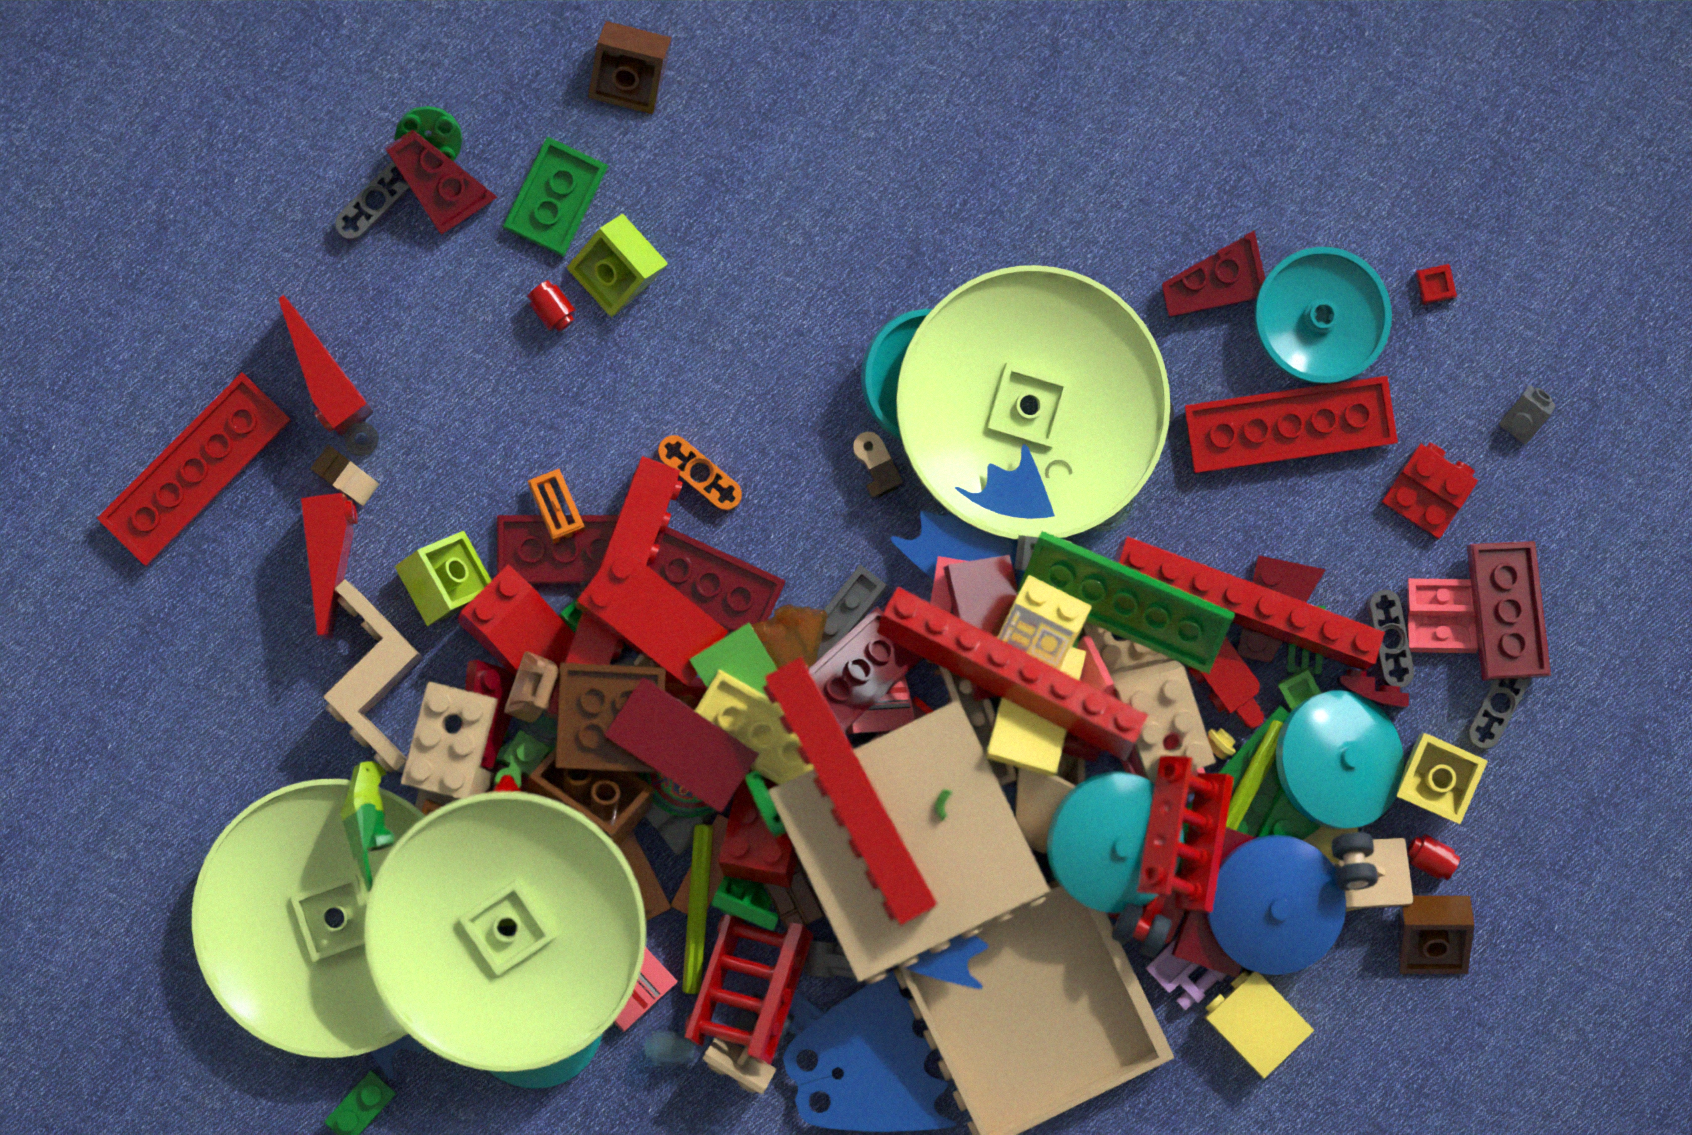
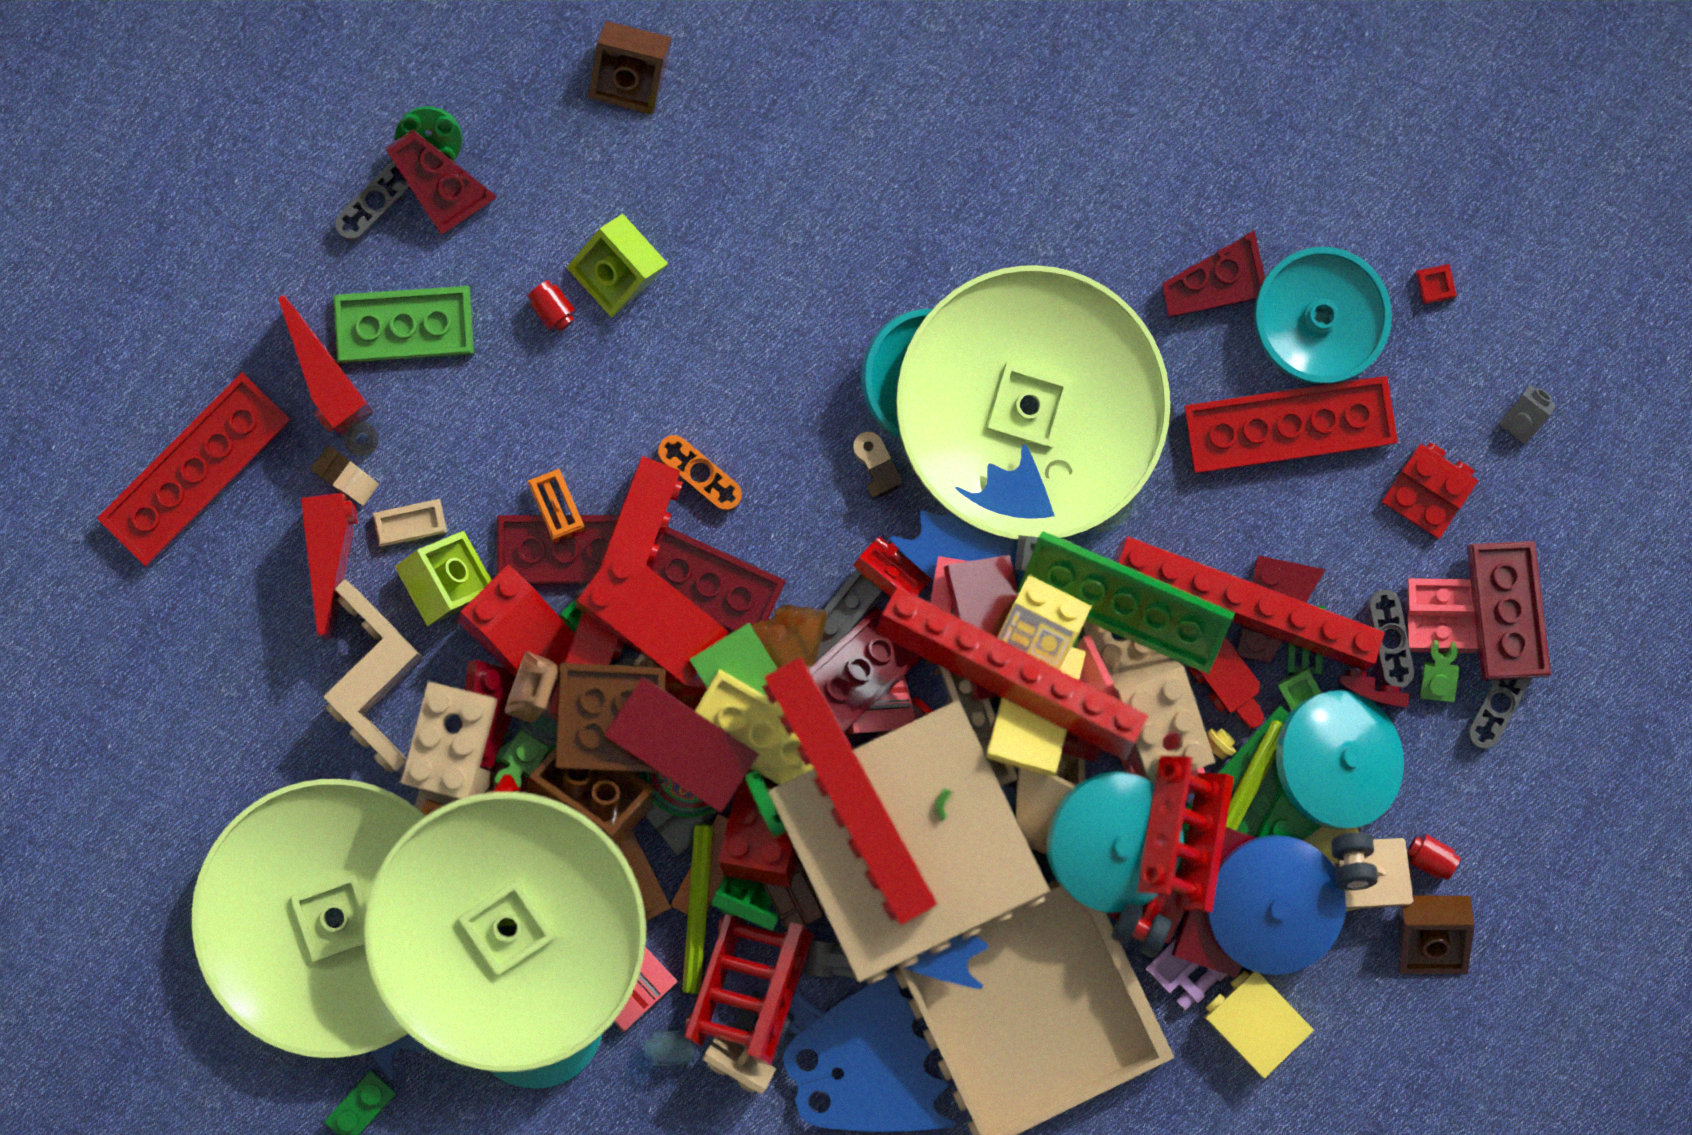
(365, 817): animal -> none
(403, 324): none -> bright green tile
(410, 523): none -> tan tile
(555, 197): green tile -> none
(890, 569): none -> red plate
(1440, 678): none -> bright green plate
(1440, 777): light yellow slope -> none

